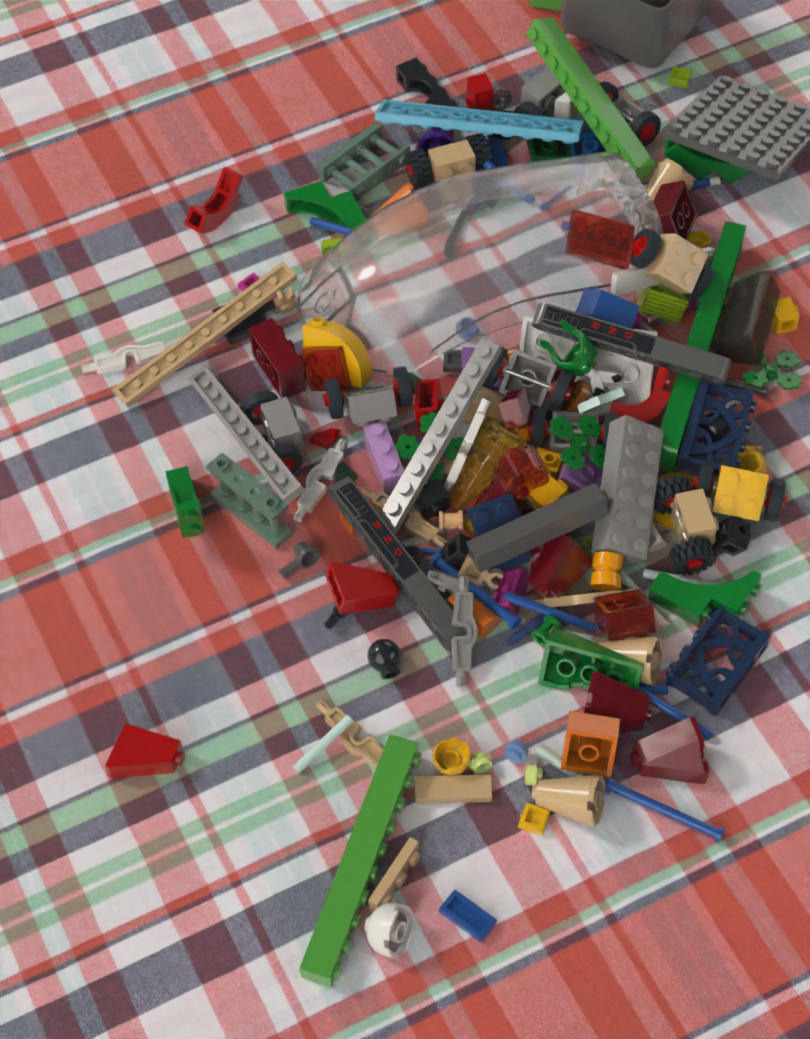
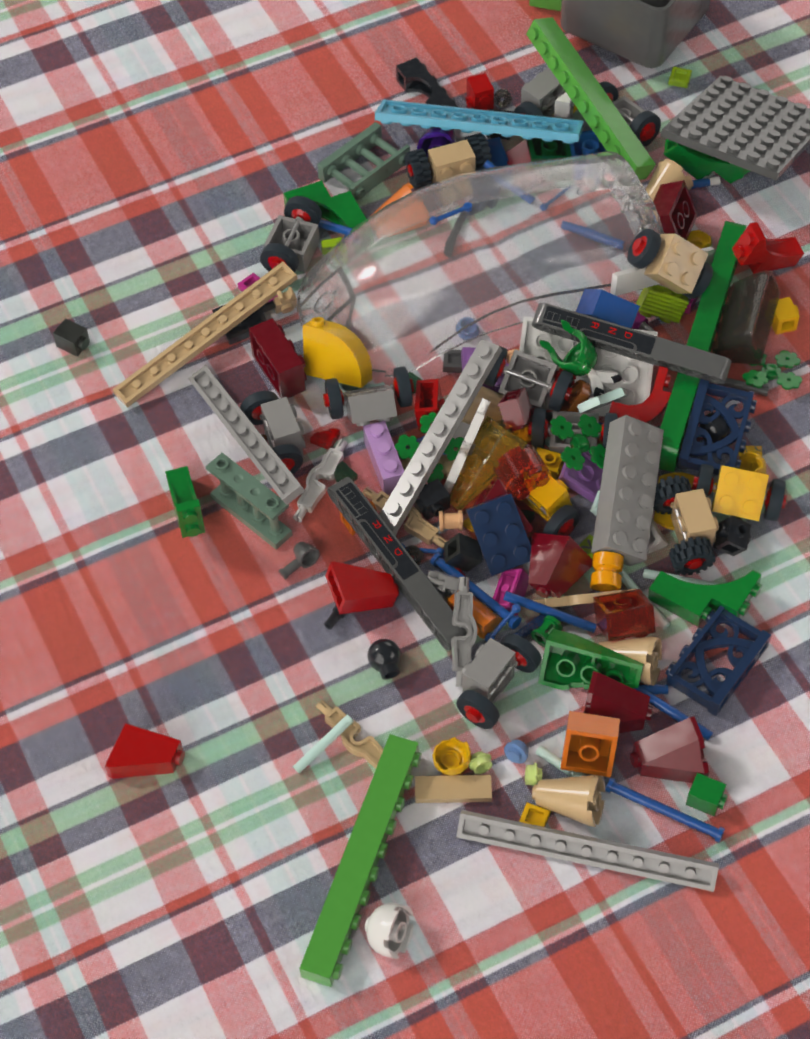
(71, 337): none -> pearl dark grey brick
(118, 359): white piece -> none
(219, 206): red arch -> none
(293, 236): none -> brick
(325, 364): clear red plate -> none
(395, 875): tan plate -> none
(466, 207): none -> blue hinge
(467, 916): blue tile -> none
(470, 570): tan plate -> none
(490, 675): none -> brick
(516, 608): none -> blue hinge
(538, 527): dark grey brick -> none
(588, 850): none -> light grey plate
(600, 239): clear red plate -> none
(706, 795): none -> green brick
(765, 253): none -> red arch

